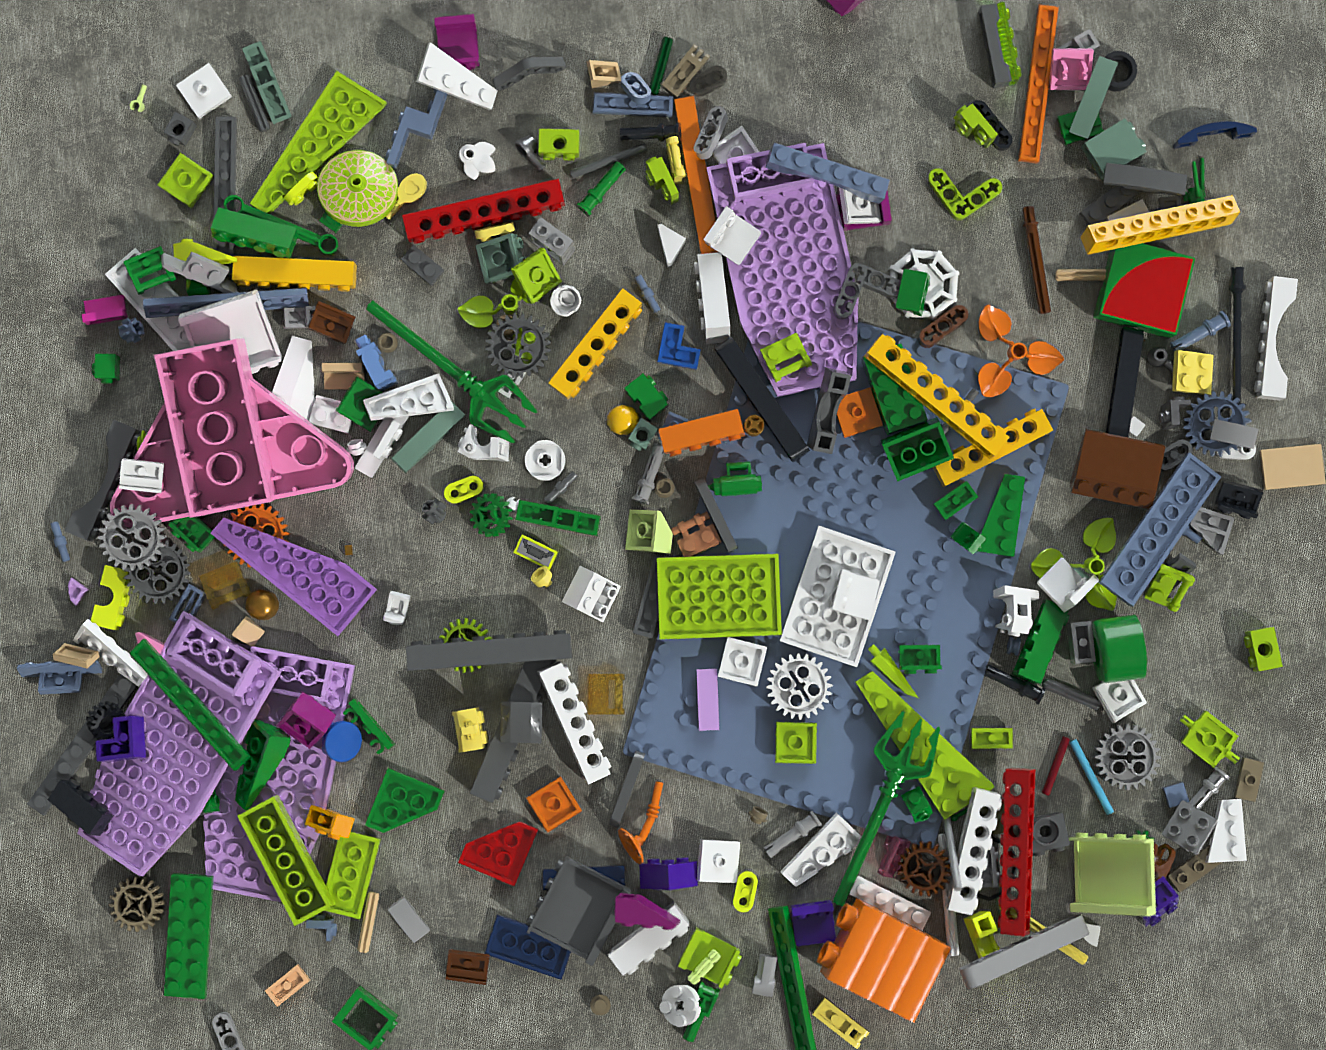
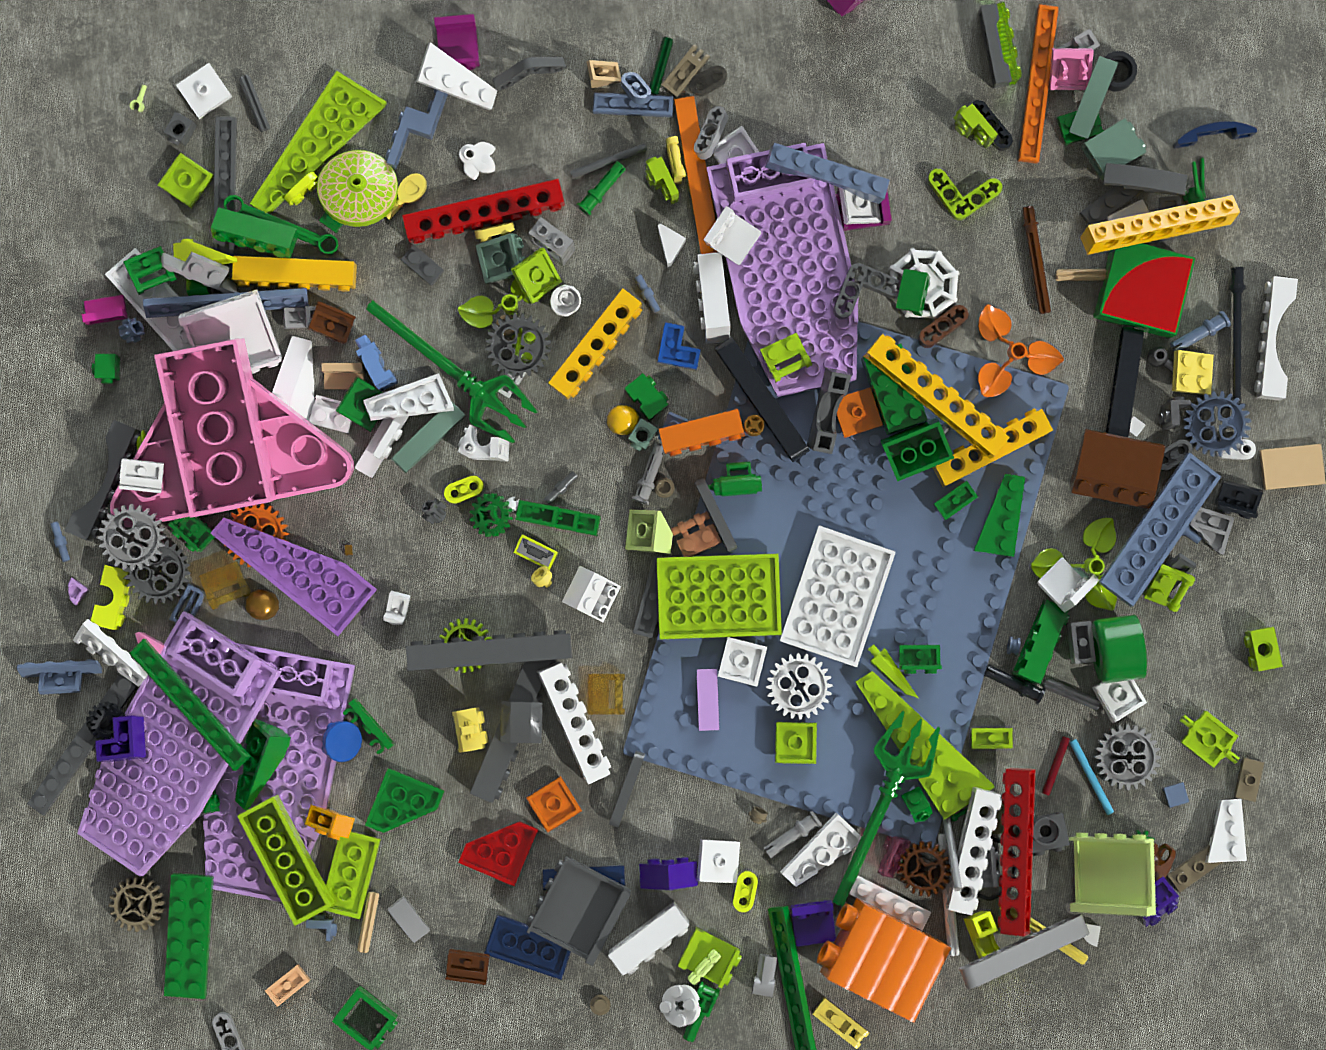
(76, 655): tan tile -> none
(80, 807): black brick -> none
(248, 631): tan slope -> none
(267, 82): sand green slope -> none
(306, 720): magenta slope -> none
(356, 447): white plate -> none
(387, 342): dark tan plate -> none
(526, 148): flat silver bar -> none
(537, 452): white plate -> none
(549, 137): lime brick -> none
(634, 843): orange dish -> none
(637, 909): magenta slope -> none
(660, 132): black pin -> none
(855, 595): white bracket -> none
(968, 538): green bracket -> none
(1012, 621): white tile -> none
(1189, 827): light grey bracket -> none
(1209, 786): light grey pin -> none
(1234, 434): light grey slope -> none

